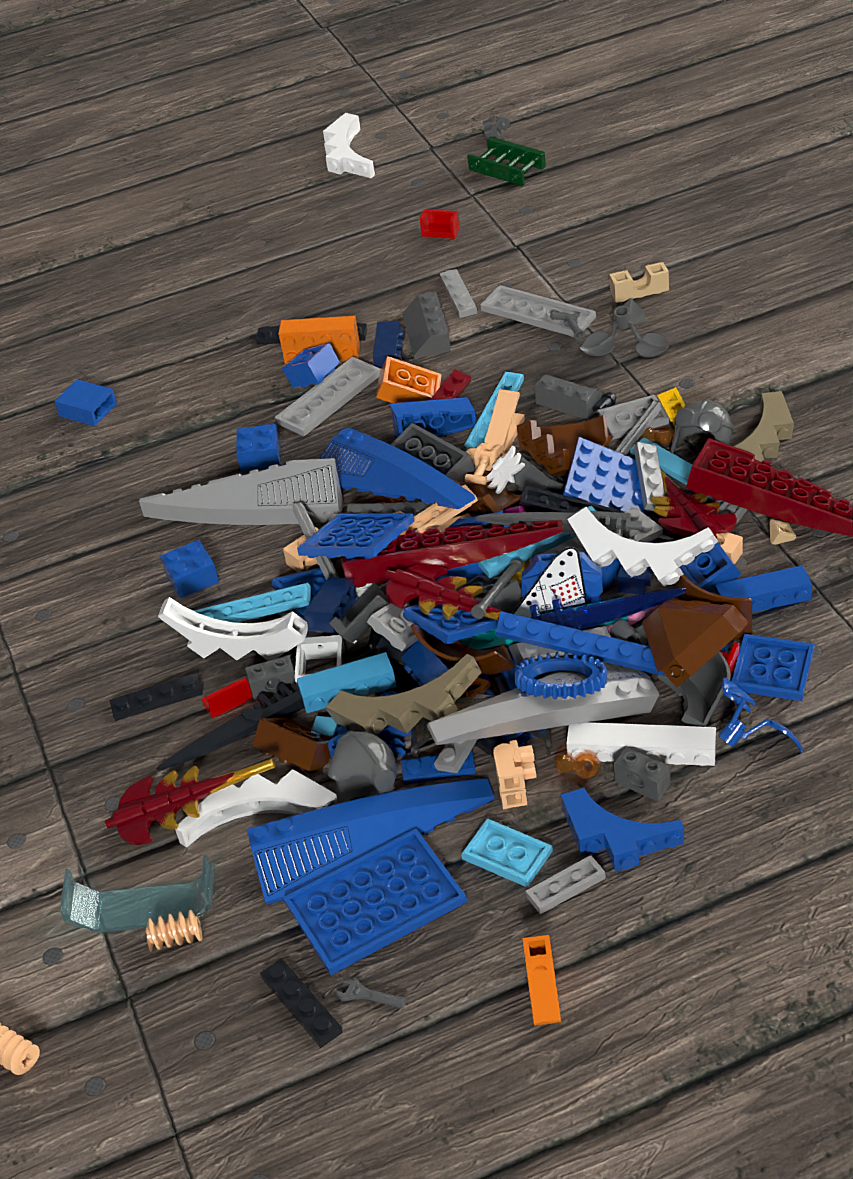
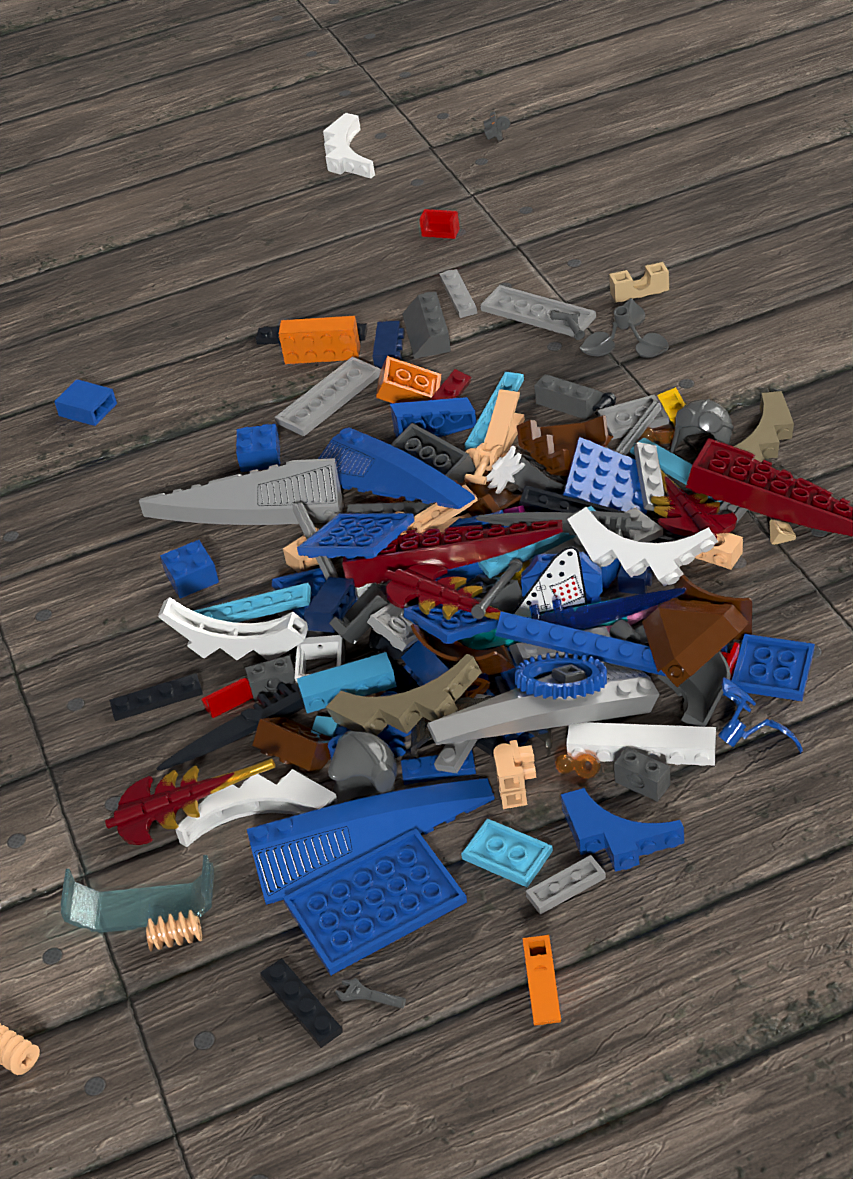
(311, 365): blue brick -> none
(509, 151): dark green fence -> none
(568, 674): none -> dark grey tile
(711, 569): blue brick -> none
(770, 589): blue brick -> none

